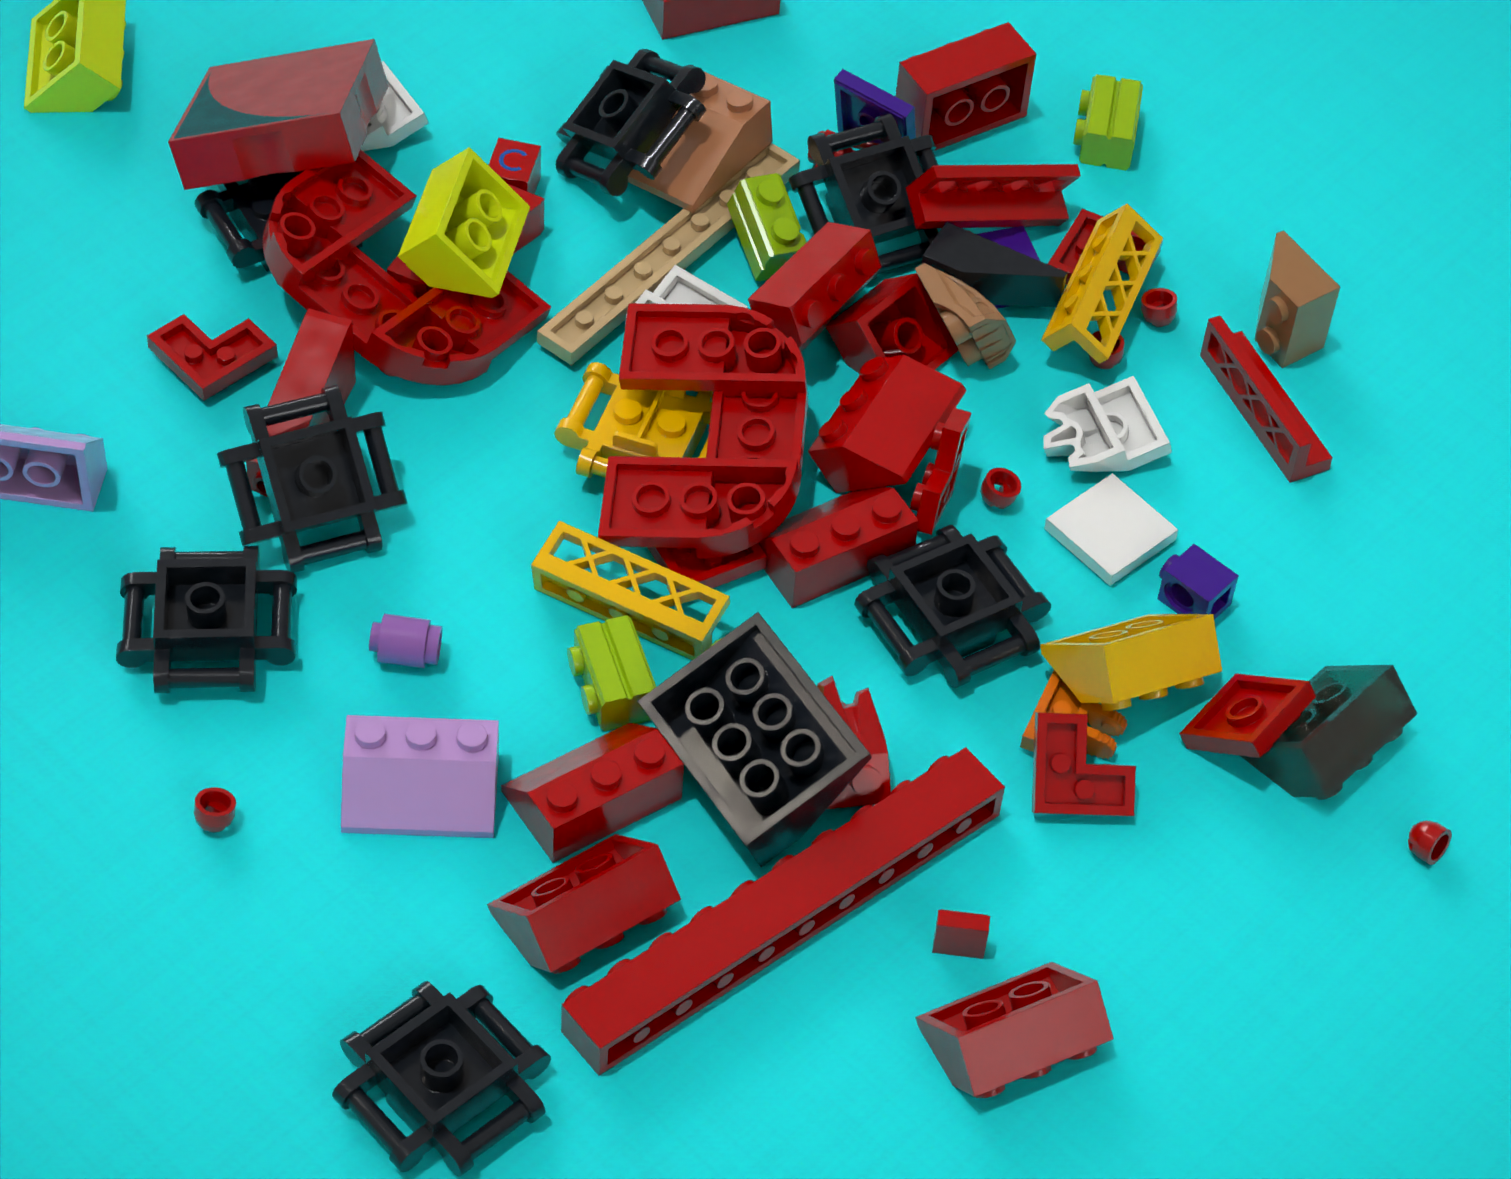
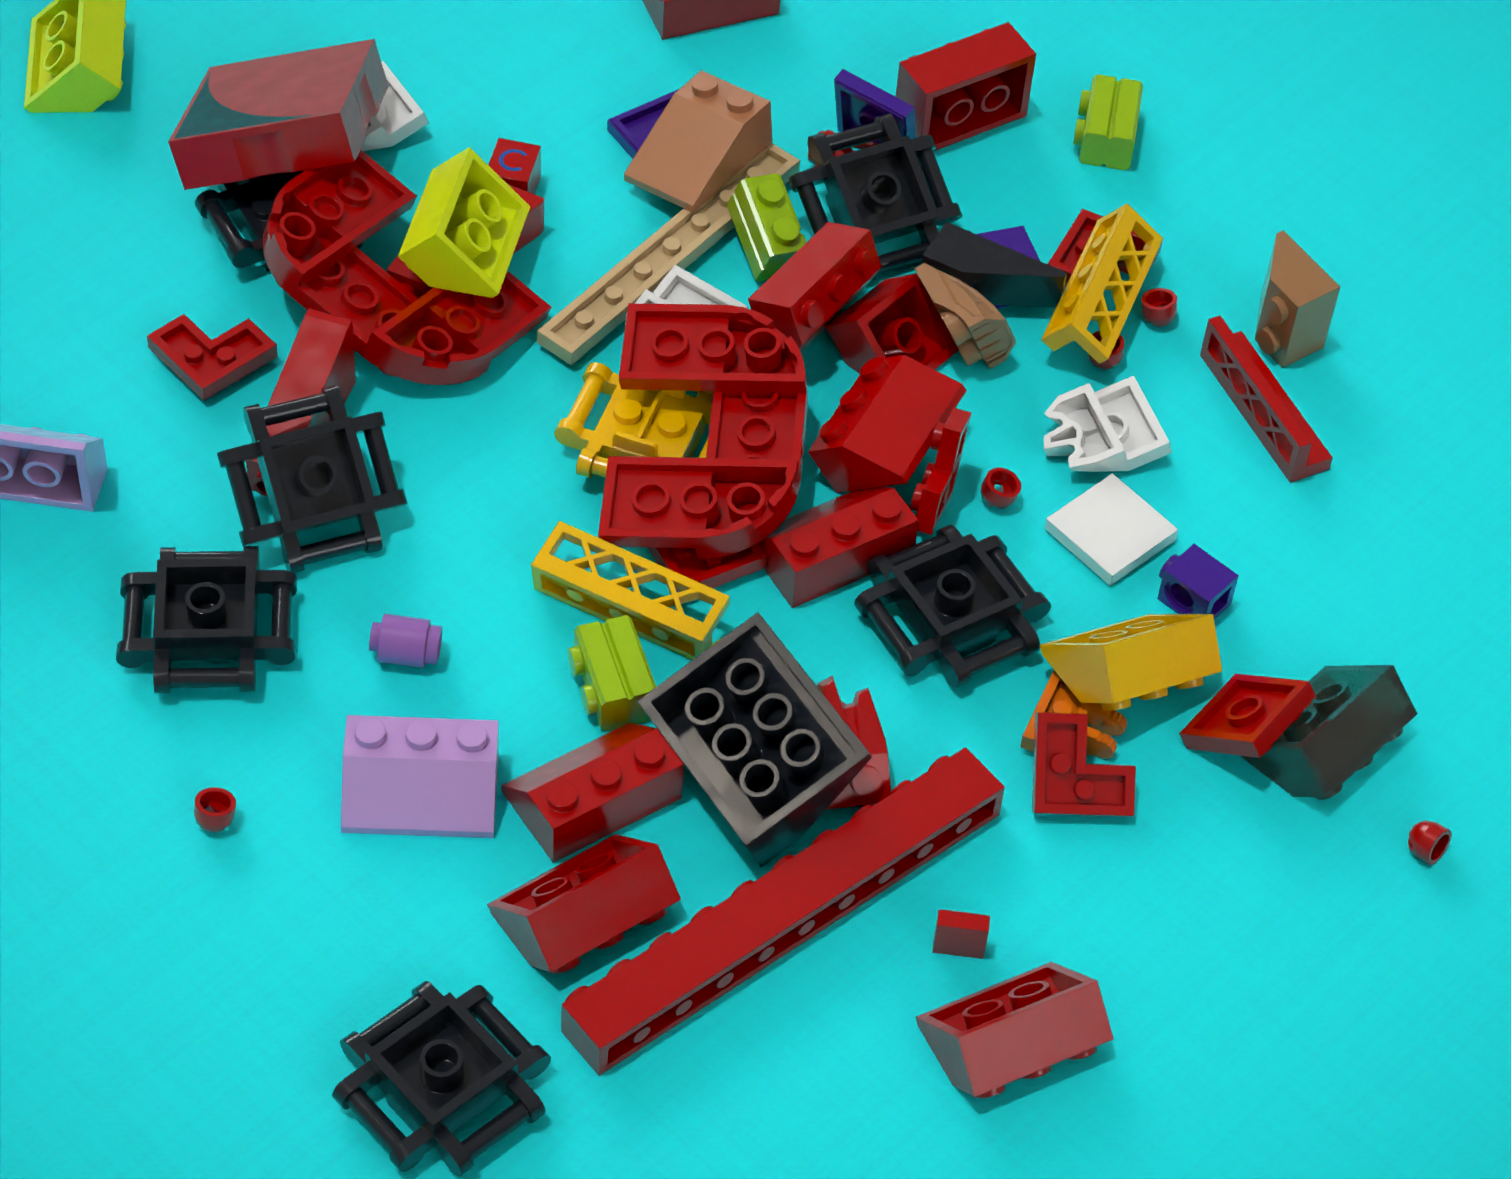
(630, 116): black brick -> none
(991, 195): red fence -> none

